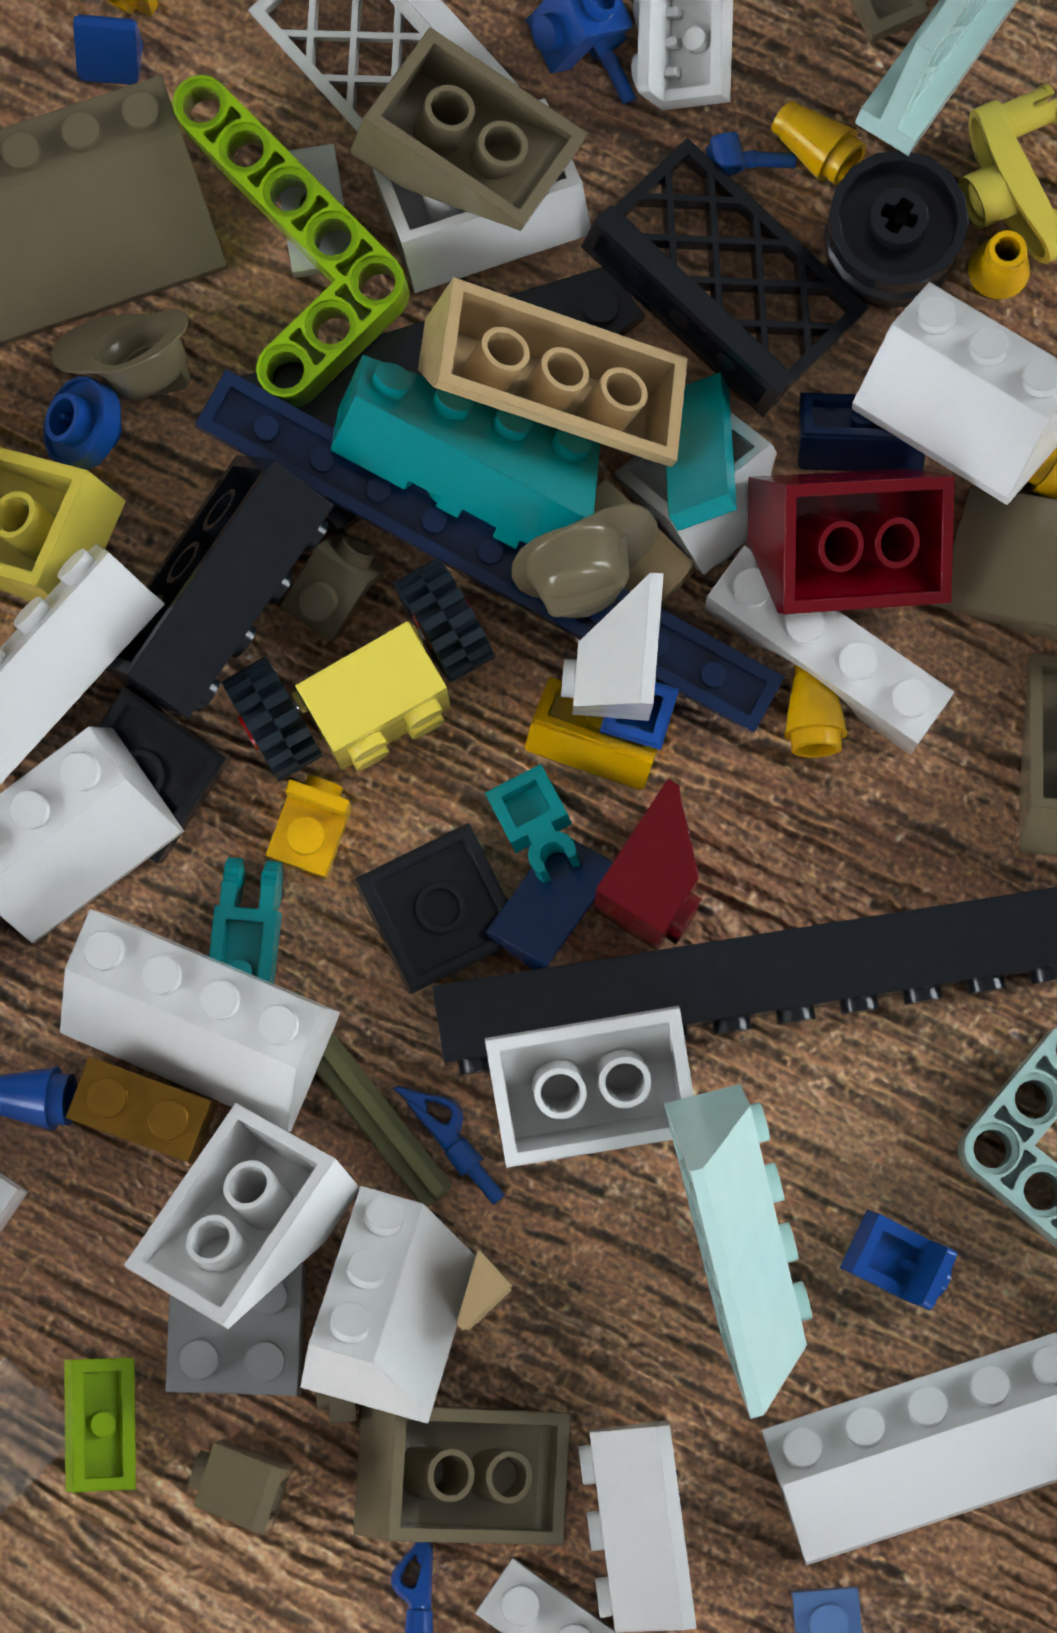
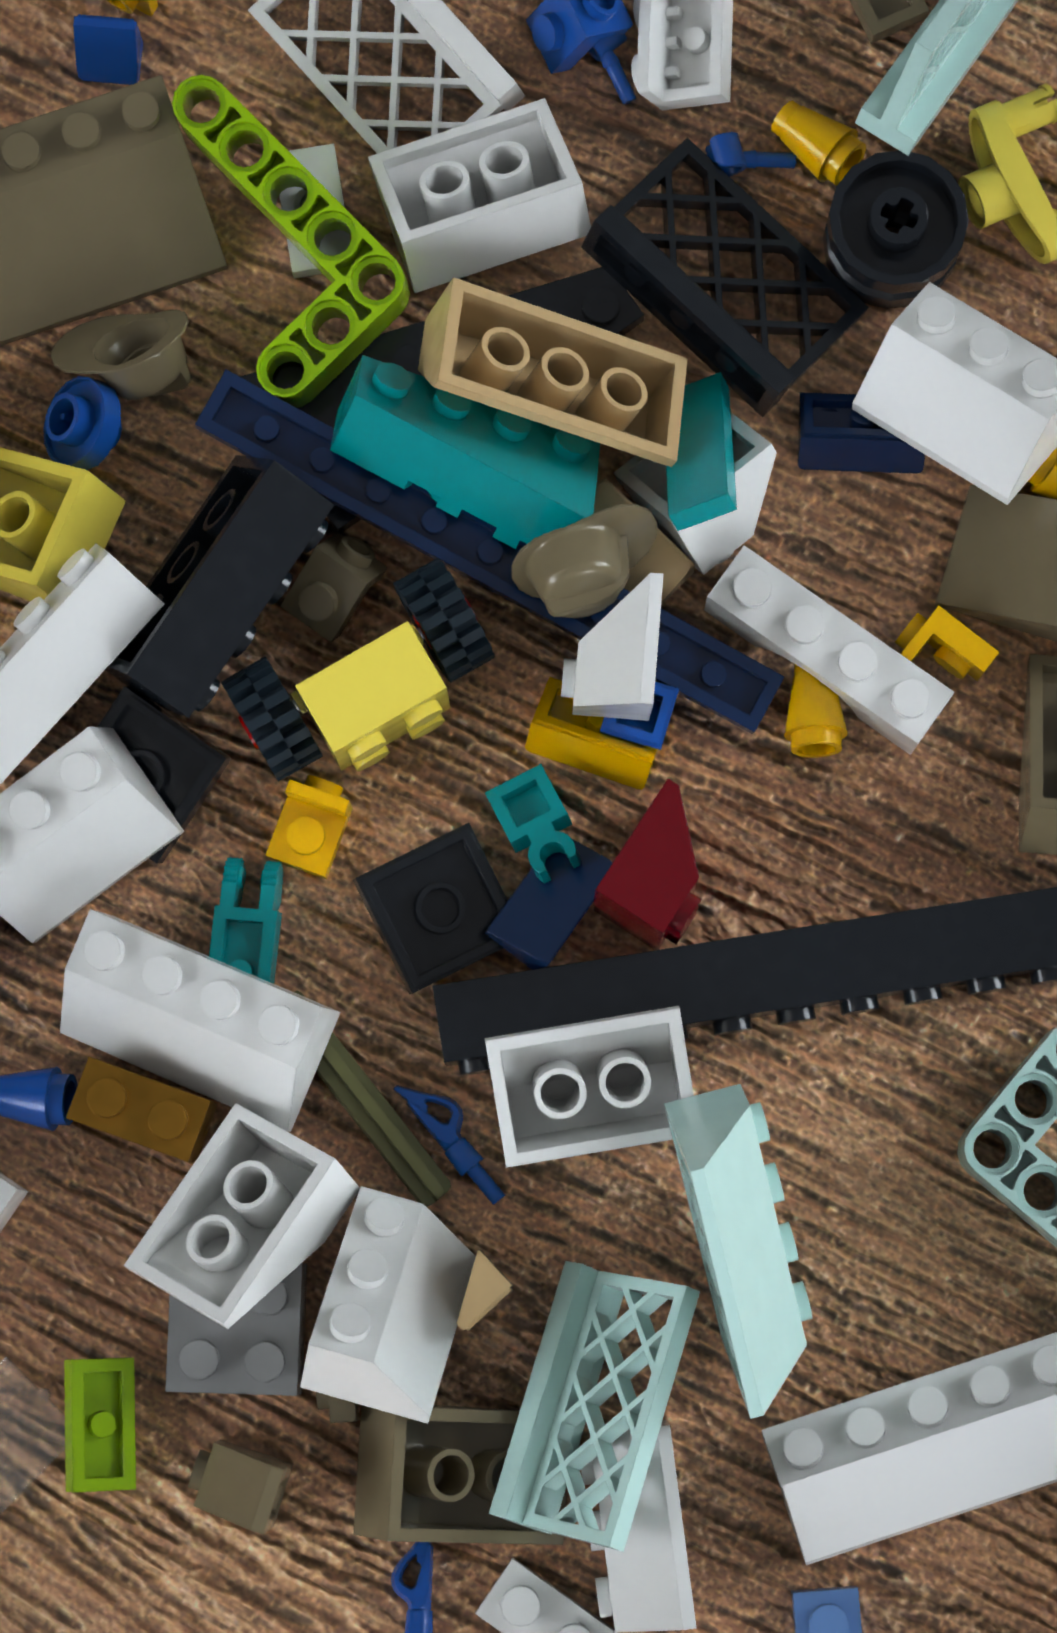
(465, 135): dark tan slope -> none
(566, 1395): none -> light aqua fence
(853, 538): dark red slope -> none
(899, 1260): blue bracket -> none
(957, 646): none -> yellow bracket
(995, 276): yellow cone -> none

